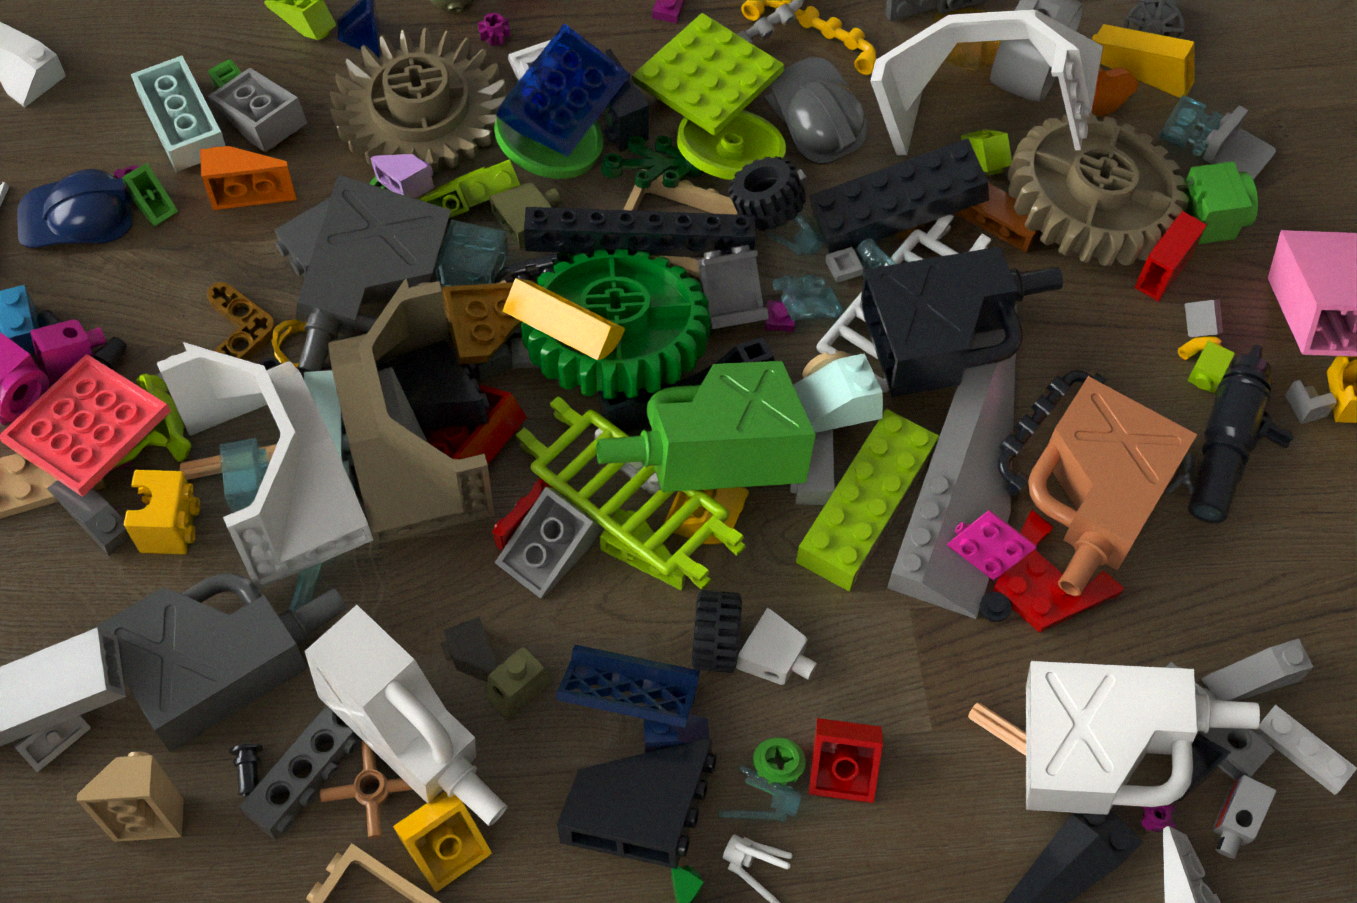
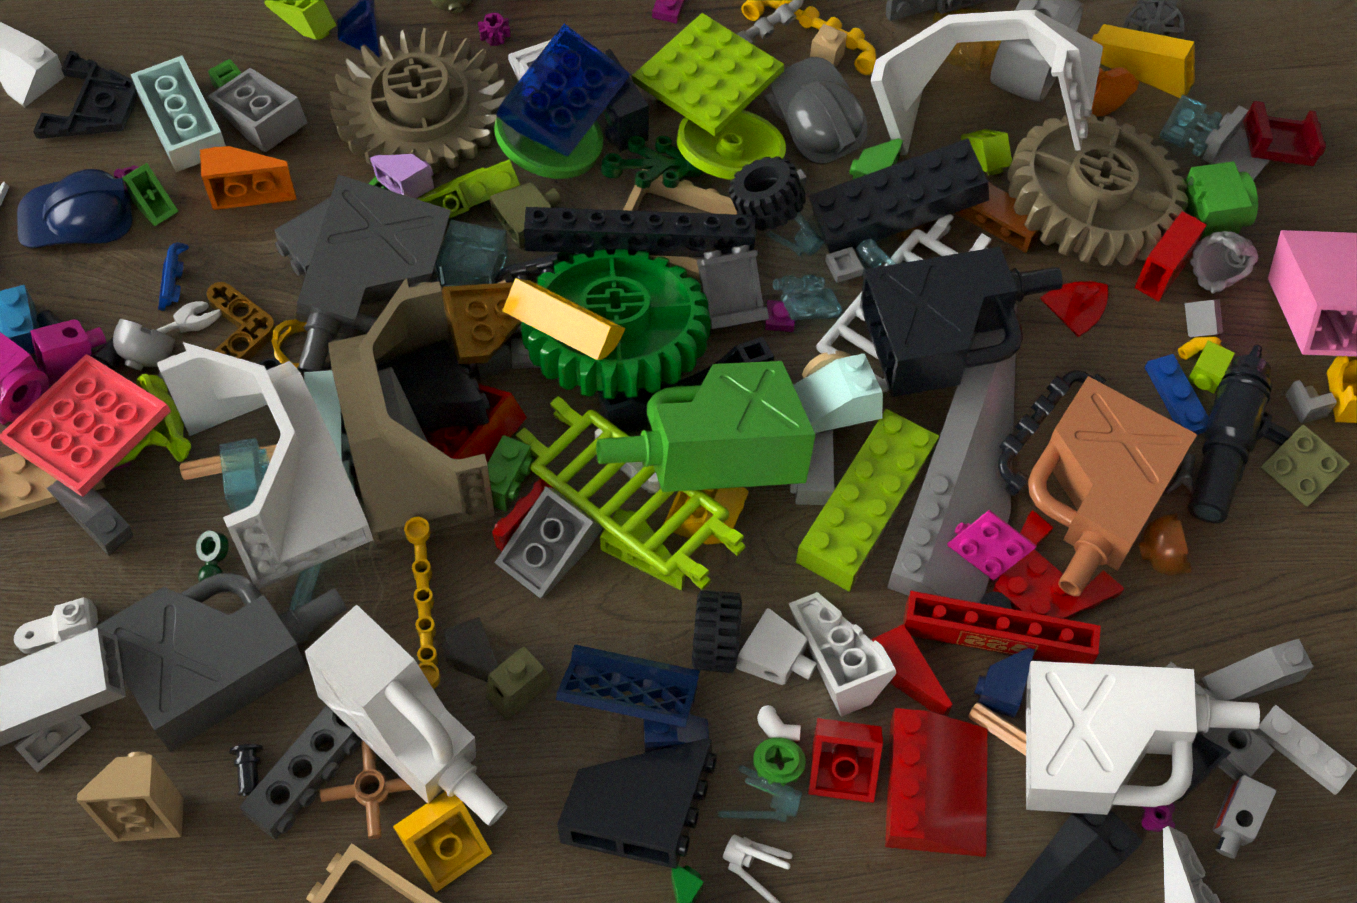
(65, 622): none -> white piece
(100, 106): none -> black wing
(141, 345): none -> light grey cylinder
(168, 515): yellow piece -> none
(171, 269): none -> blue piece
(187, 321): none -> white hand
(211, 548): none -> dark green plate
(417, 533): none -> yellow bar
(507, 470): none -> bright green brick
(774, 727): none -> white arm
(829, 44): none -> tan brick
(847, 660): none -> white wedge
(876, 158): none -> bright green slope
(913, 672): none -> red slope
(936, 784): none -> red slope
(1000, 629): none -> red brick
(1005, 683): none -> dark blue slope
(1078, 304): none -> red shield
(1166, 546): none -> clear orange cylinder
(1177, 393): none -> blue plate
(1220, 260): none -> light grey hair
(1283, 138): none -> dark red panel
(1305, 465): none -> olive hinge

